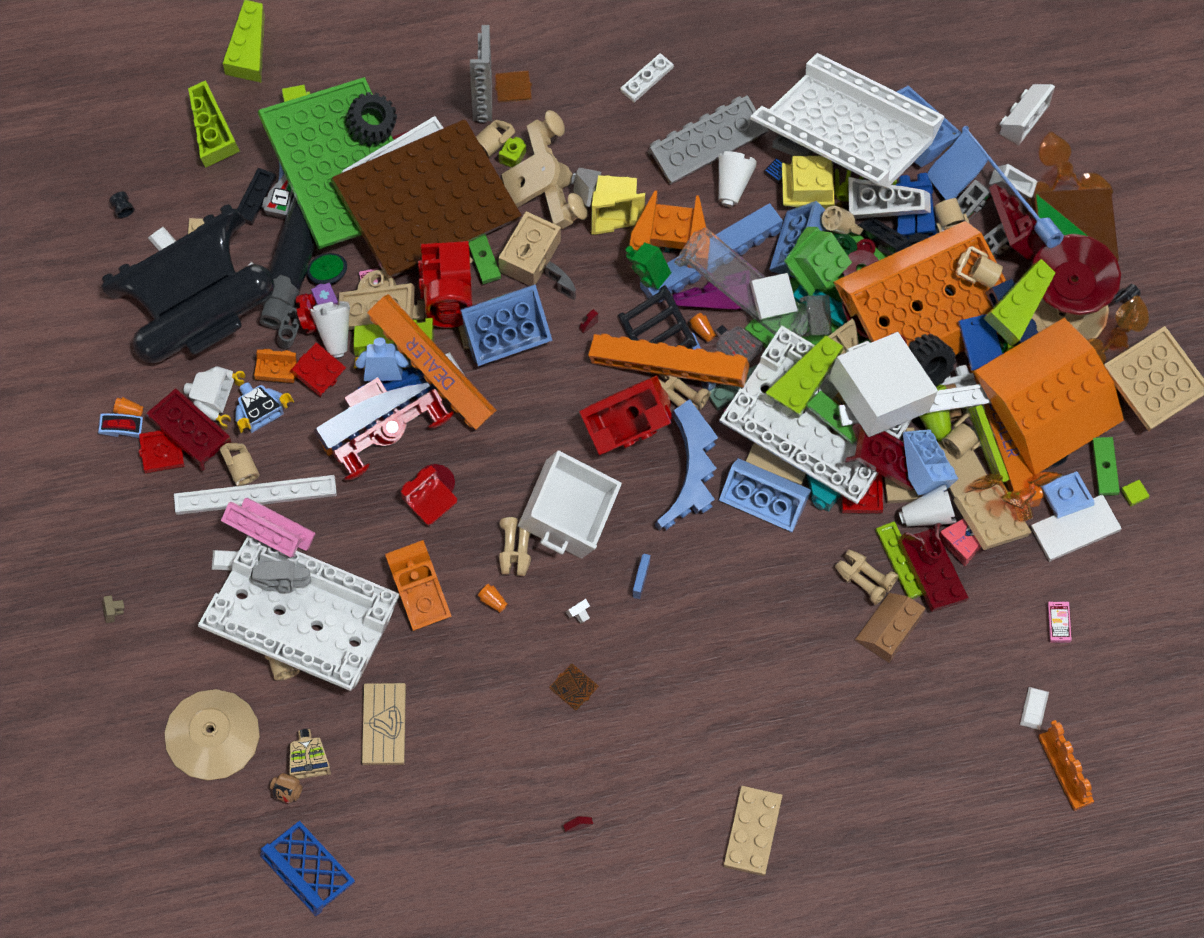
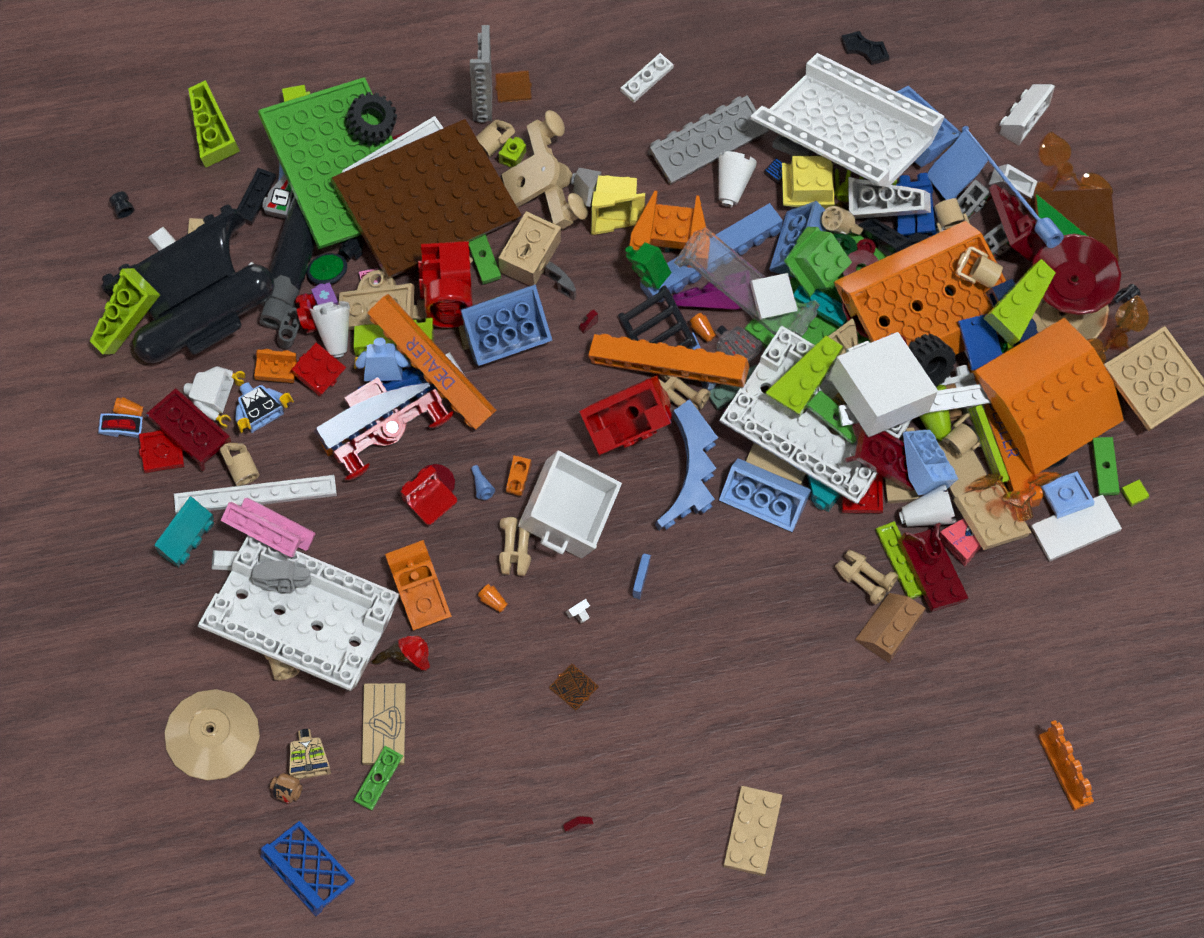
(112, 608): dark tan tile -> none
(123, 312): none -> lime wedge
(184, 532): none -> teal slope
(246, 45): lime wedge -> none
(351, 248): none -> black gear
(372, 789): none -> bright green tile
(407, 650): none -> red piece
(484, 489): none -> medium blue cone
(518, 475): none -> orange leg
(818, 315): clear smoke panel -> none
(857, 44): none -> black tile
(1034, 708): white tile -> none
(1059, 622): tile -> none

